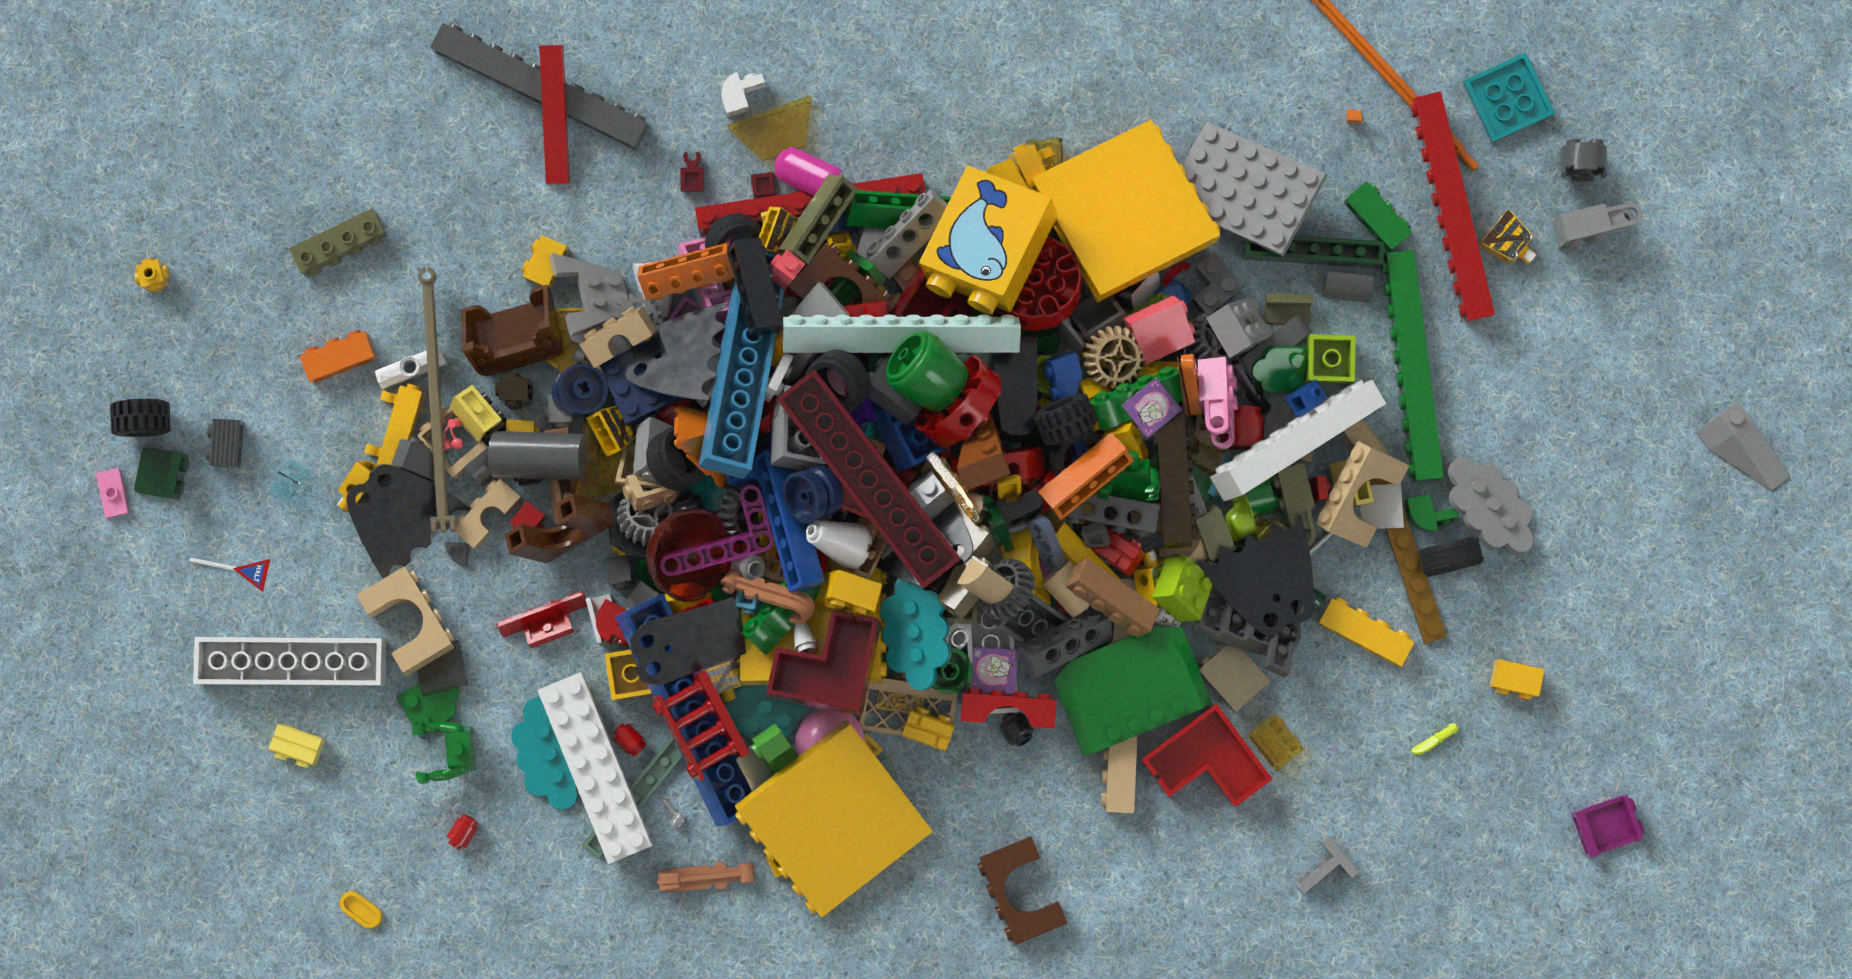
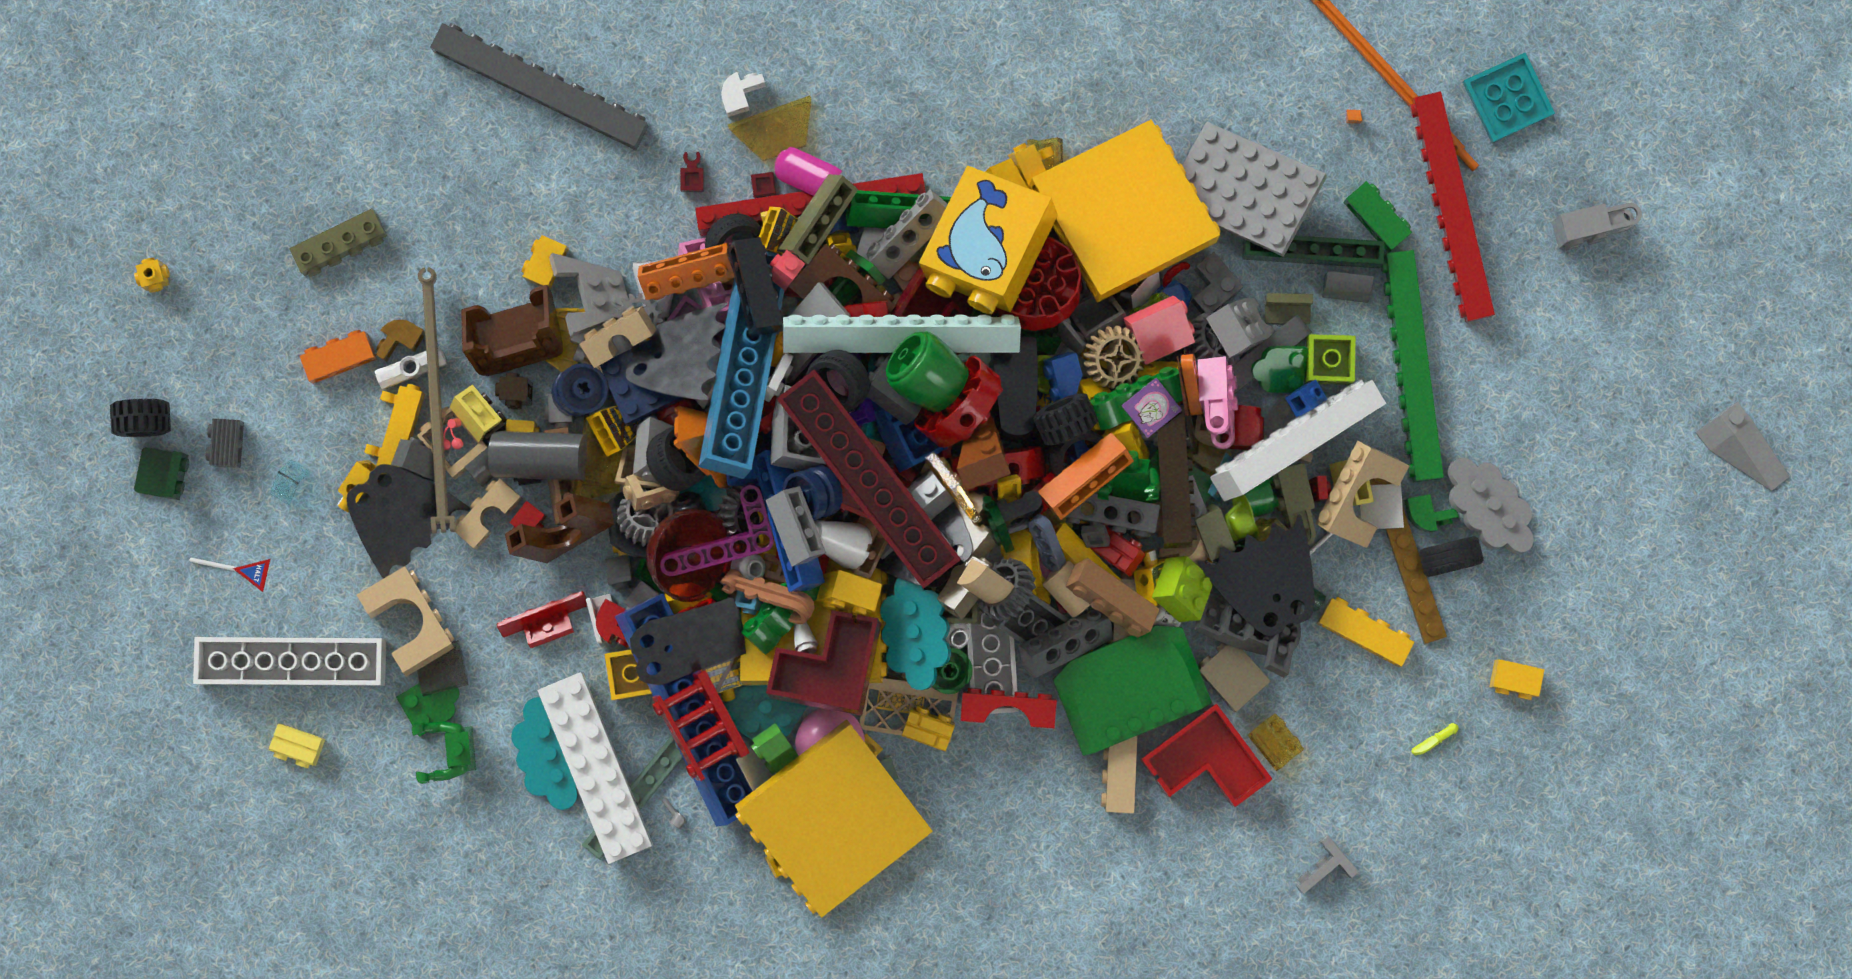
(112, 493): bright pink plate -> none
(360, 909): yellow tile -> none
(399, 332): none -> pearl gold brick
(458, 552): dark grey tile -> none
(462, 831): red brick -> none
(554, 114): red tile -> none
(629, 739): red brick -> none
(703, 877): nougat piece -> none
(795, 526): none -> light grey brick
(994, 669): sticker -> none
(1016, 729): black head -> none
(1021, 924): reddish brown arch -> none
(1253, 391): black pin -> none
(1362, 432): tan brick -> none
(1508, 240): torso -> none
(1584, 160): dark grey brick -> none
(1608, 825): magenta panel -> none

